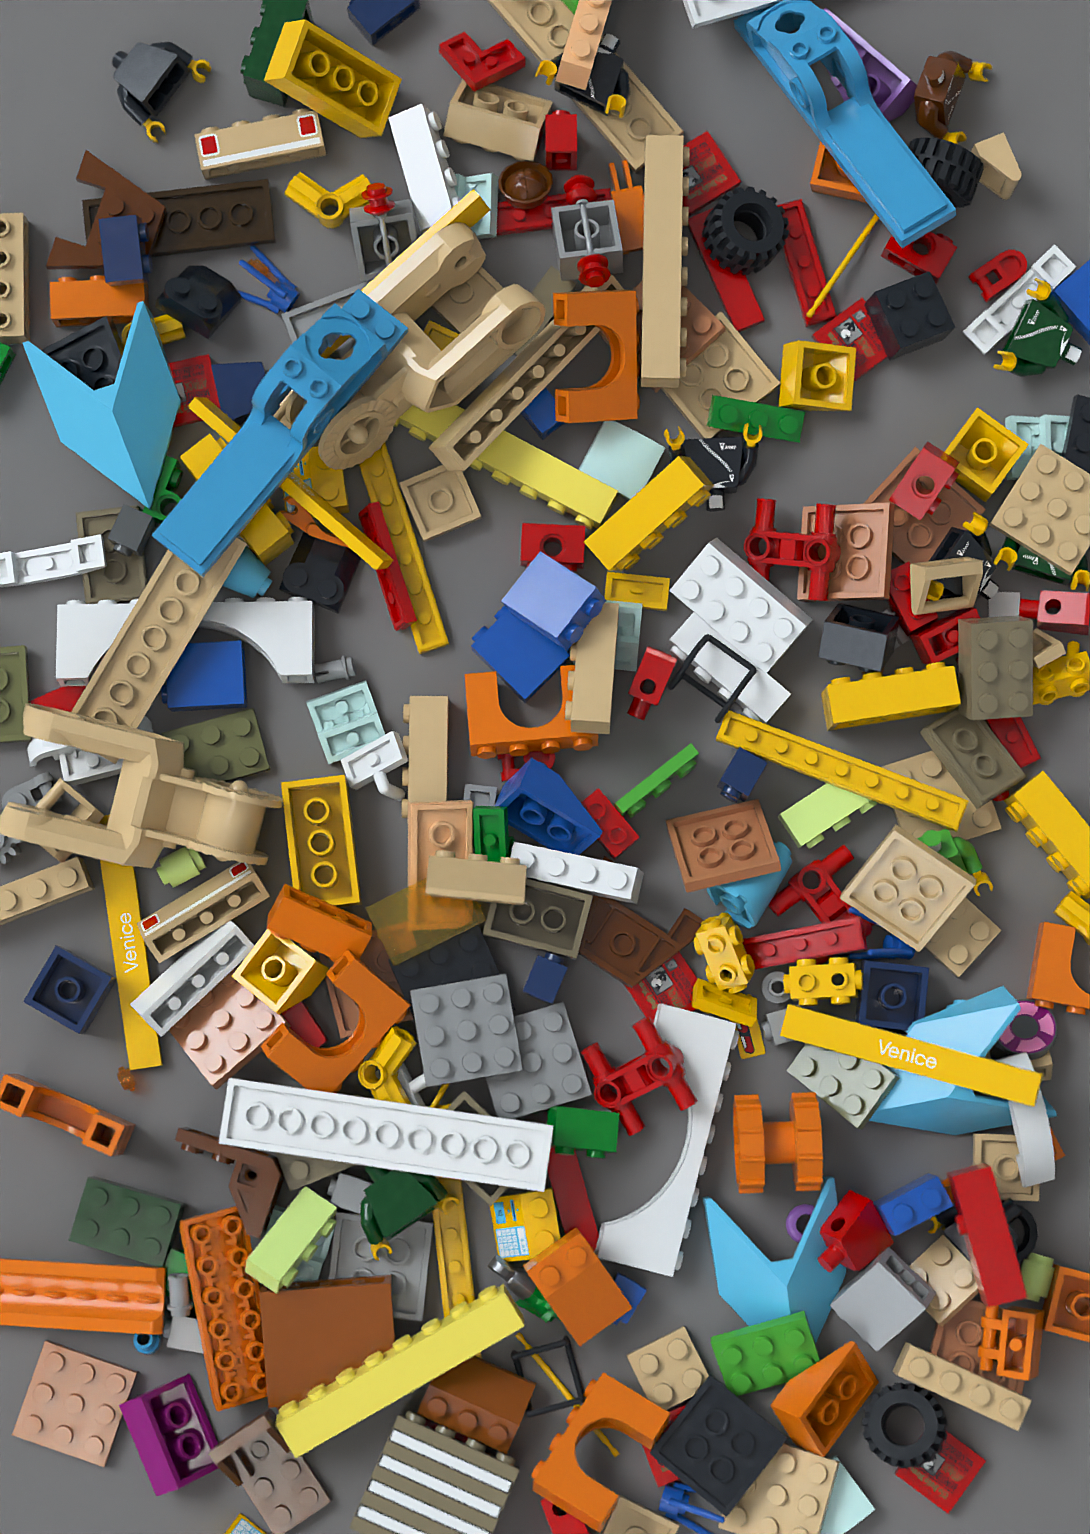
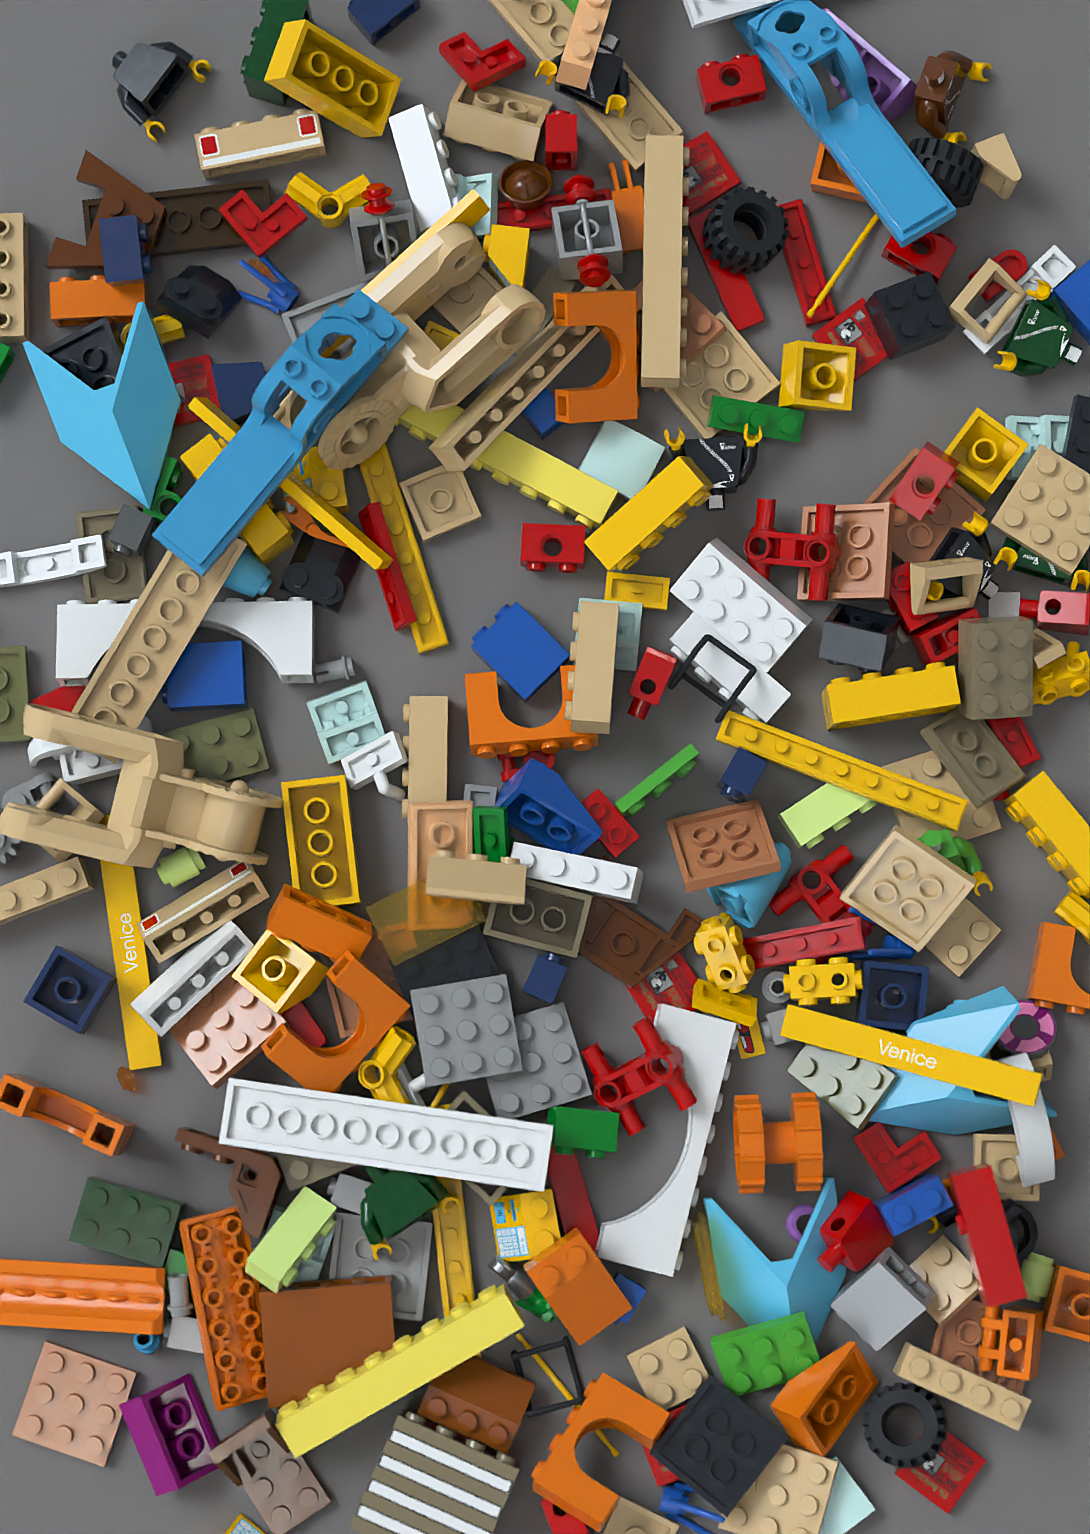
(264, 229): none -> red plate
(507, 254): none -> yellow slope
(554, 601): brick -> none
(707, 1266): none -> clear yellow piece
(719, 96): none -> red brick
(891, 1163): none -> red plate
(973, 290): none -> tan tile

